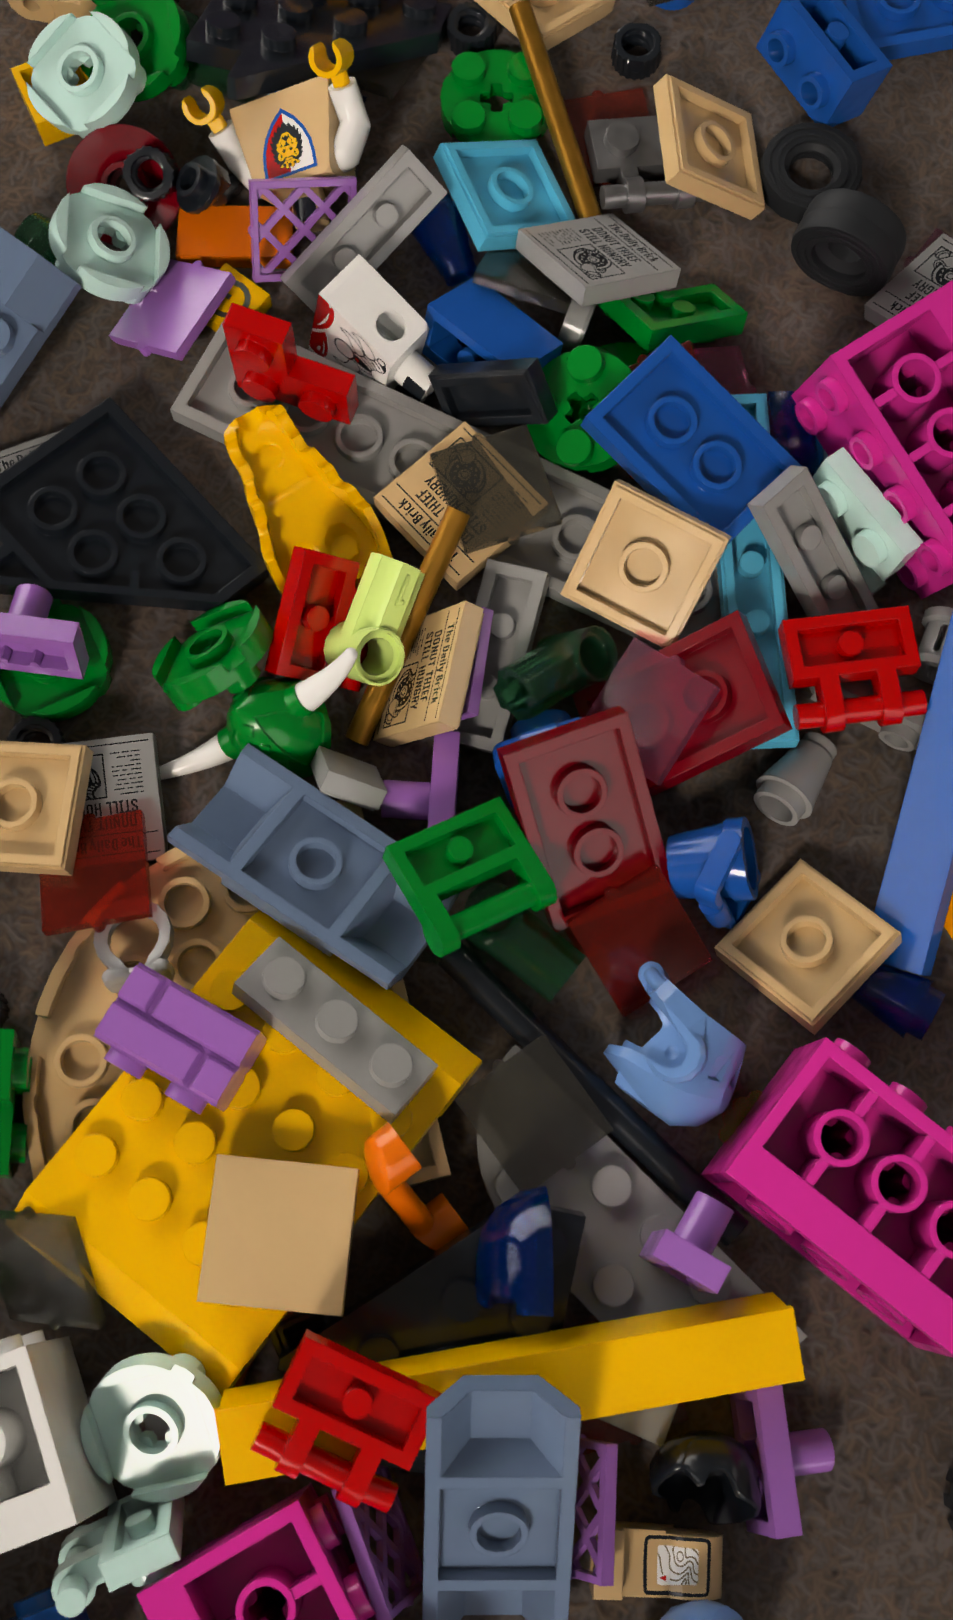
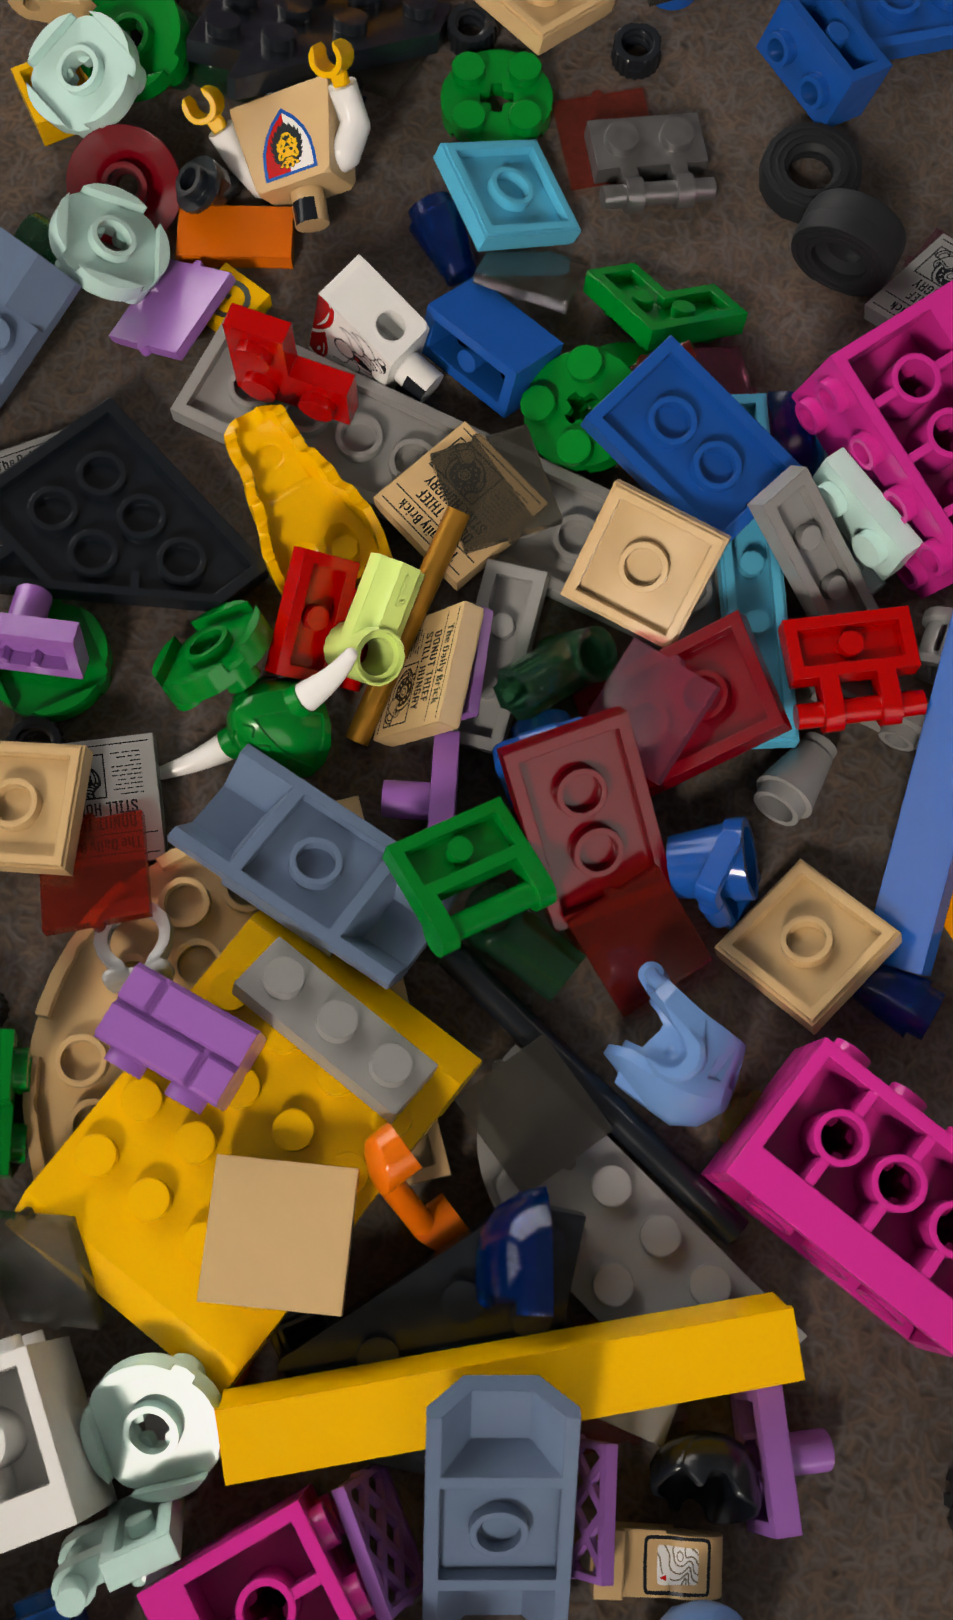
(167, 164): black axle -> none
(302, 185): medium lavender window -> none
(348, 779): light grey tile -> none
(355, 1402): red plate -> none
(368, 225): light grey plate -> none
(494, 392): black tile -> none
(554, 109): pearl gold bar -> none
(575, 325): light grey tile -> none
(597, 259): light grey tile -> none
(690, 1248): medium lavender tile -> none
(708, 147): tan tile -> none

